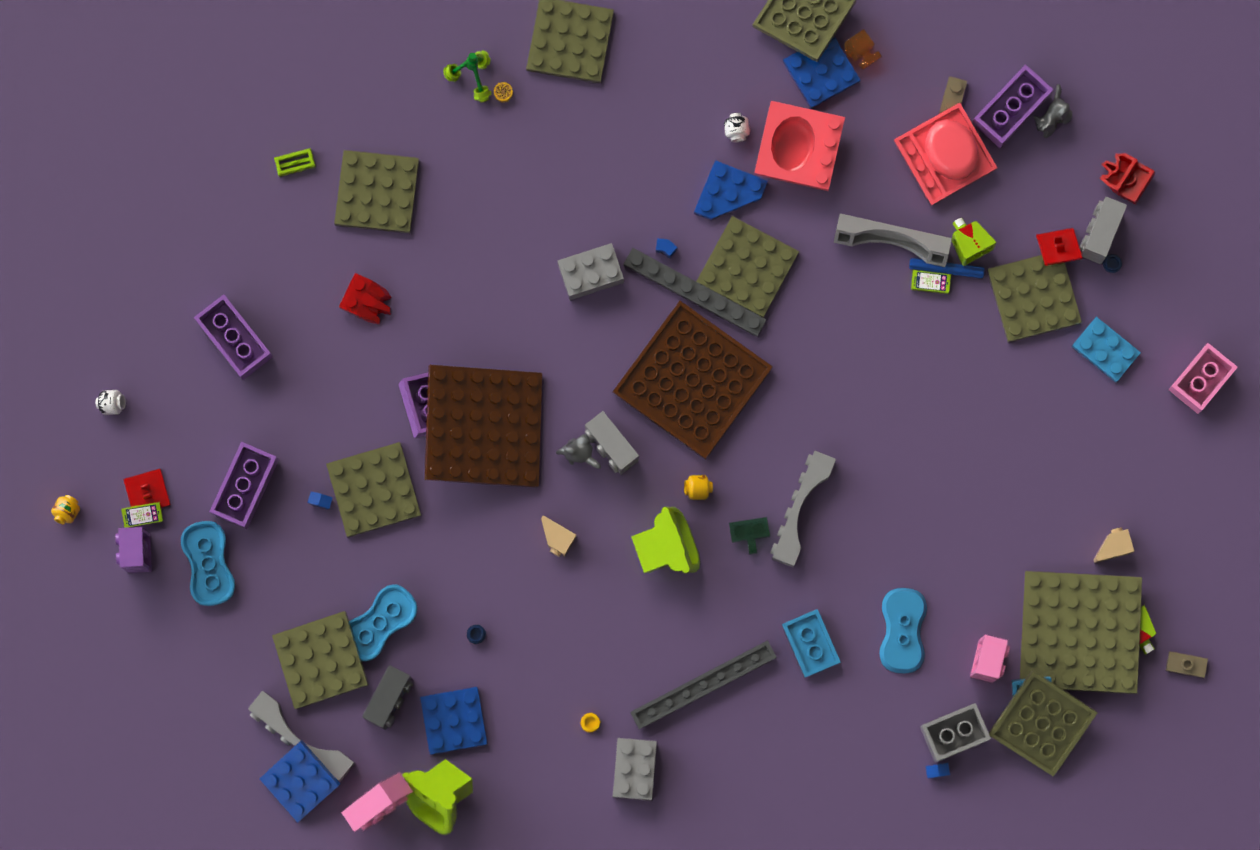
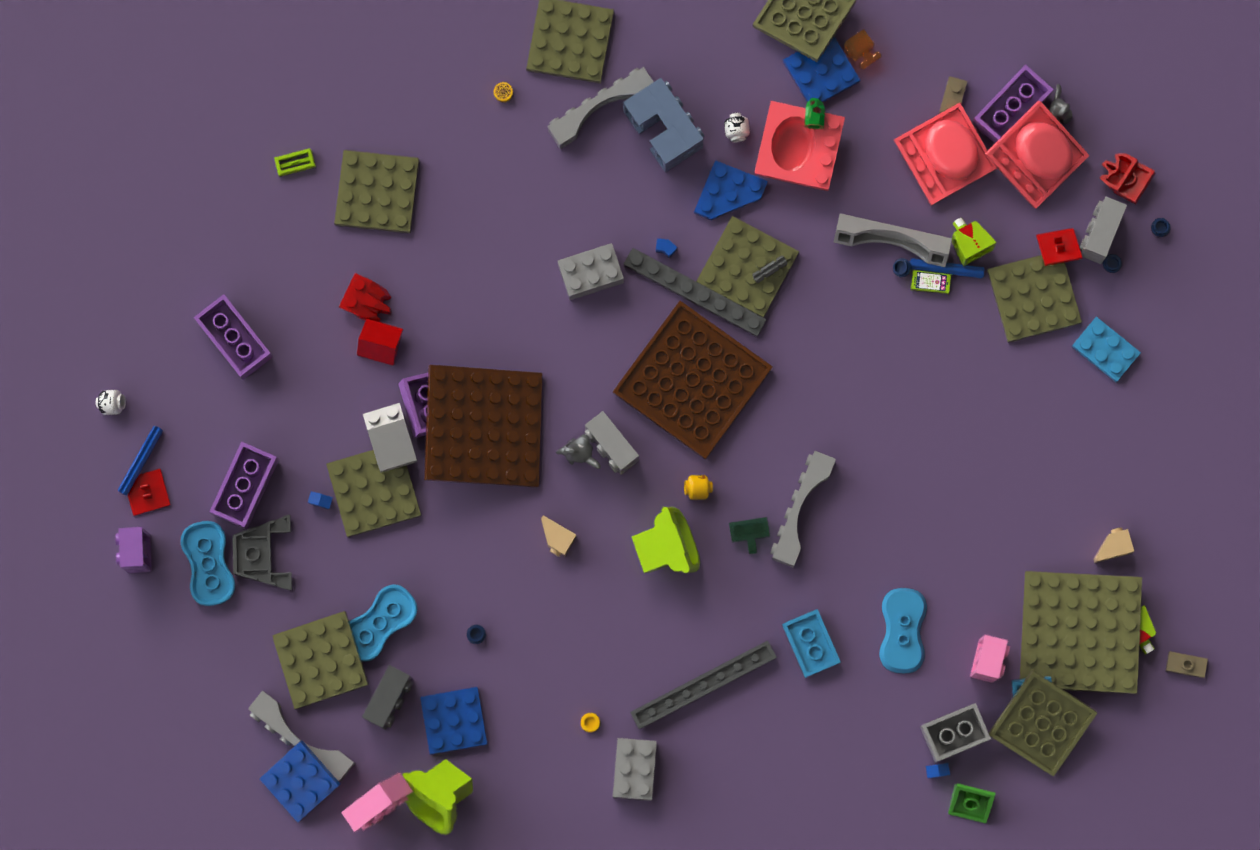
(65, 509): yellow head -> none
(140, 460): none -> blue axle
(142, 514): tile -> none
(253, 553): none -> dark grey wing
(379, 341): none -> red slope
(390, 437): none -> light grey slope
(474, 60): lime plant -> none
(567, 128): none -> light grey arch
(658, 104): none -> sand blue piece
(769, 269): none -> dark grey axle
(814, 114): none -> green rock
(901, 267): none -> dark blue plate
(971, 803): none -> bright green slope
(1037, 154): none -> coral piece
(1160, 227): none -> dark blue plate
(1203, 378): bright pink brick -> none

